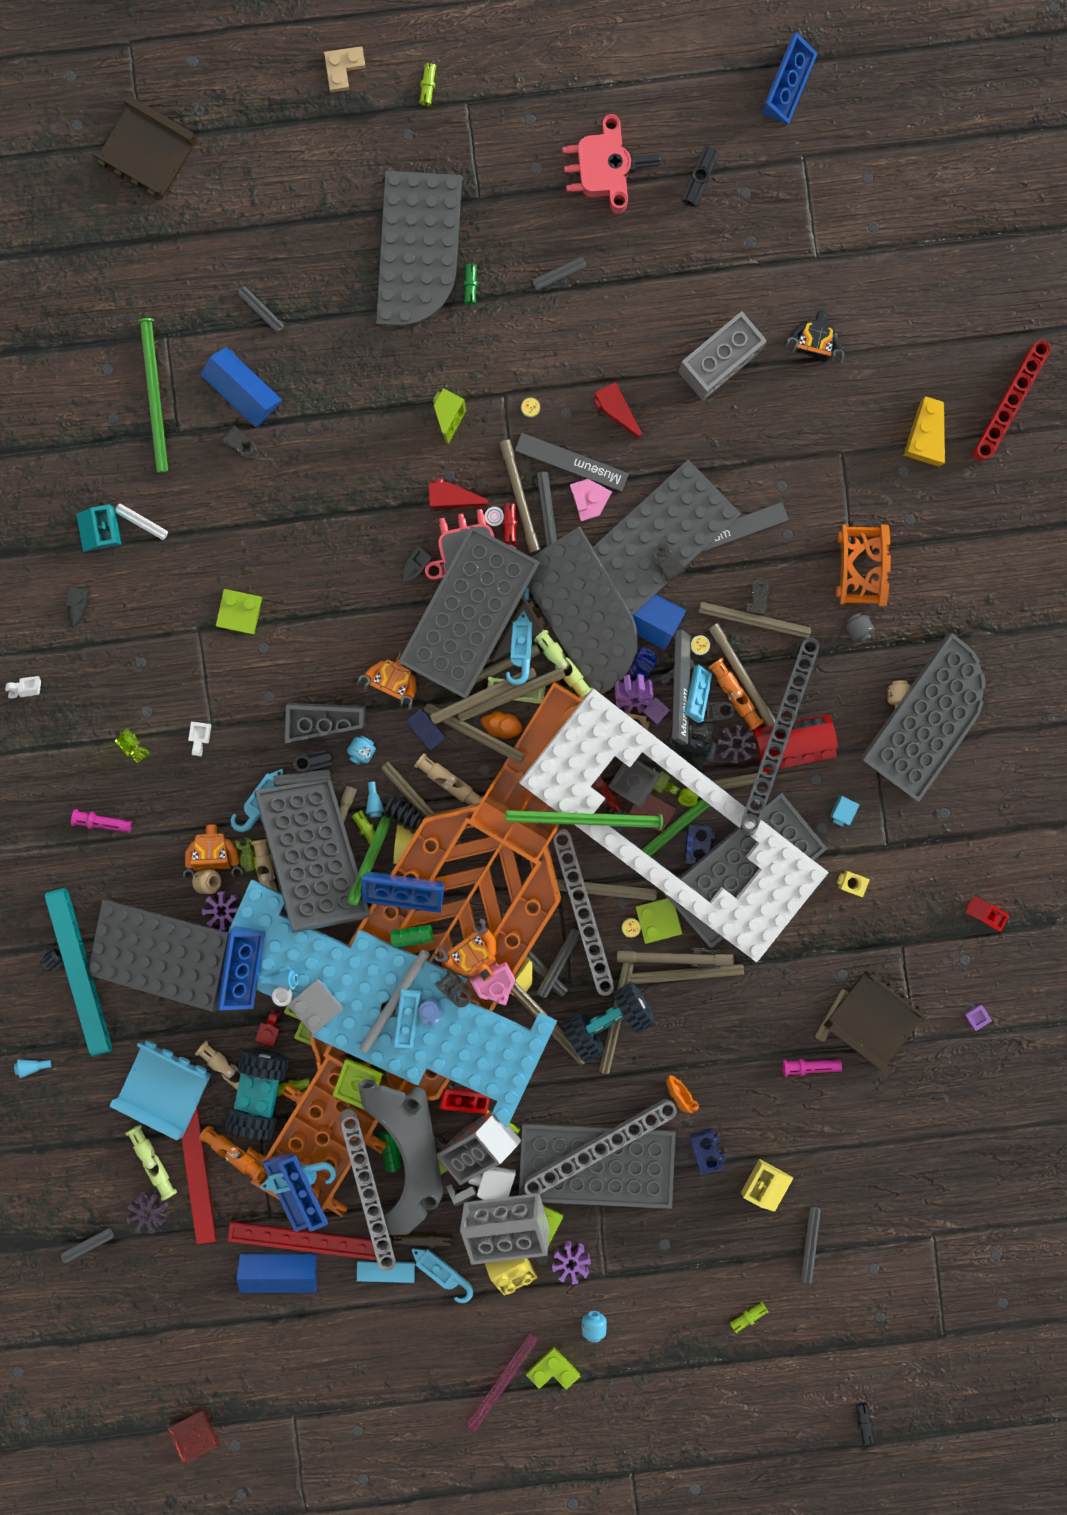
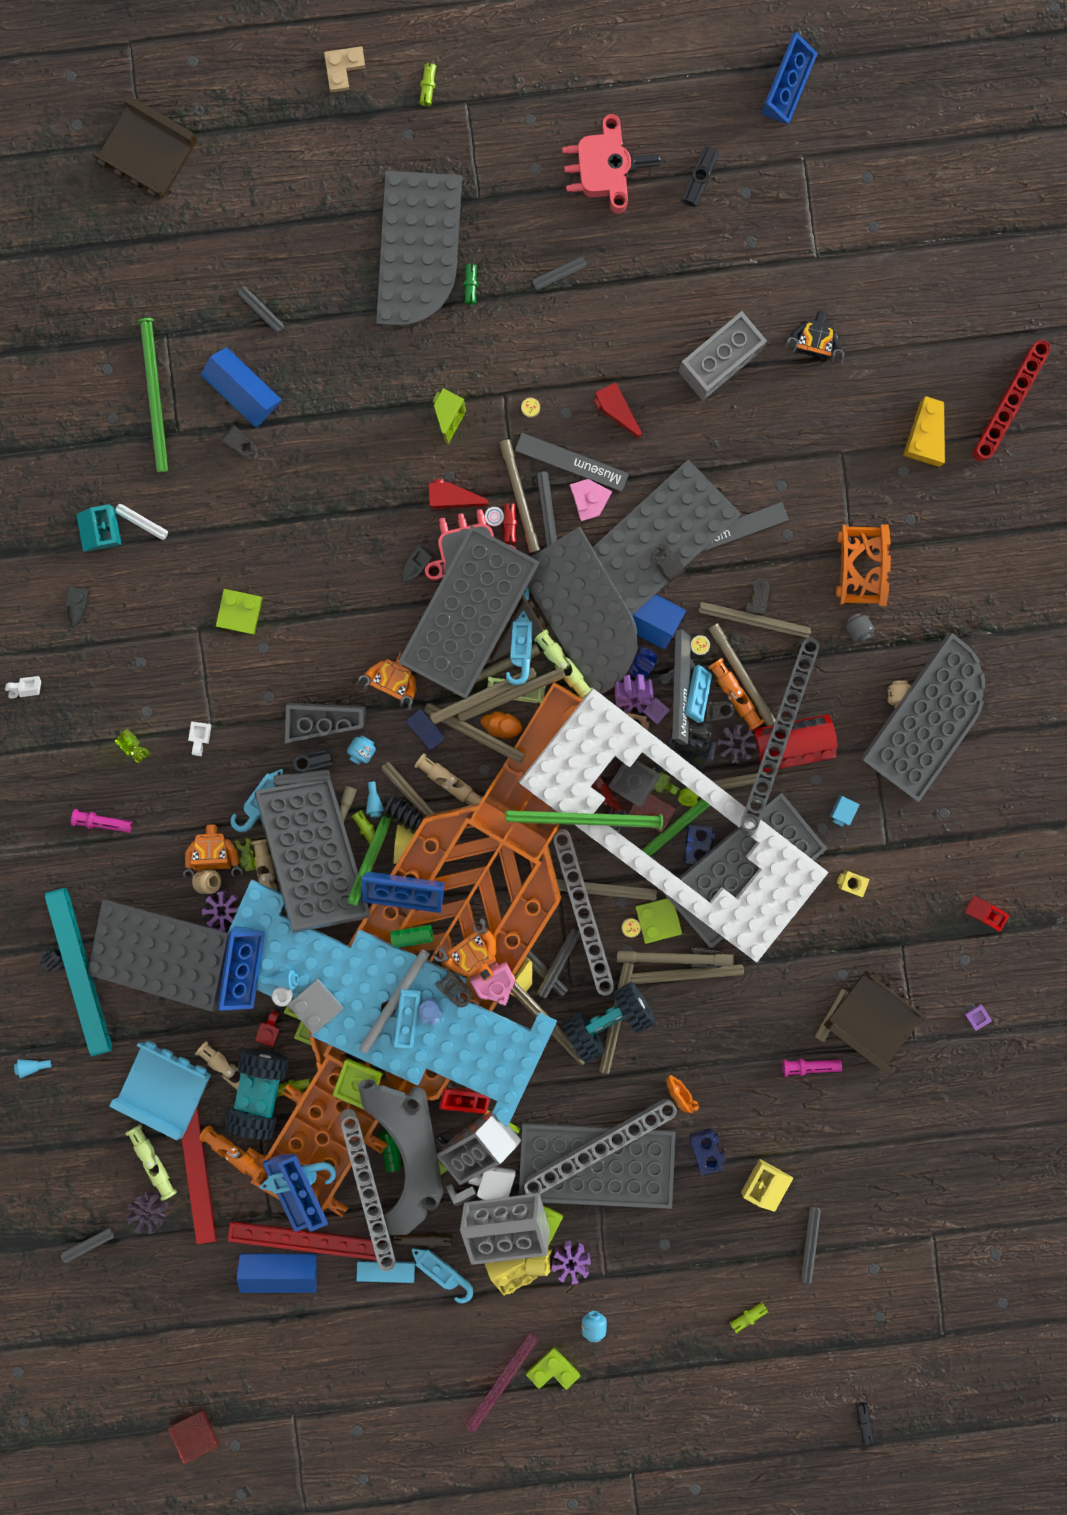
(539, 1265): none -> light yellow piece

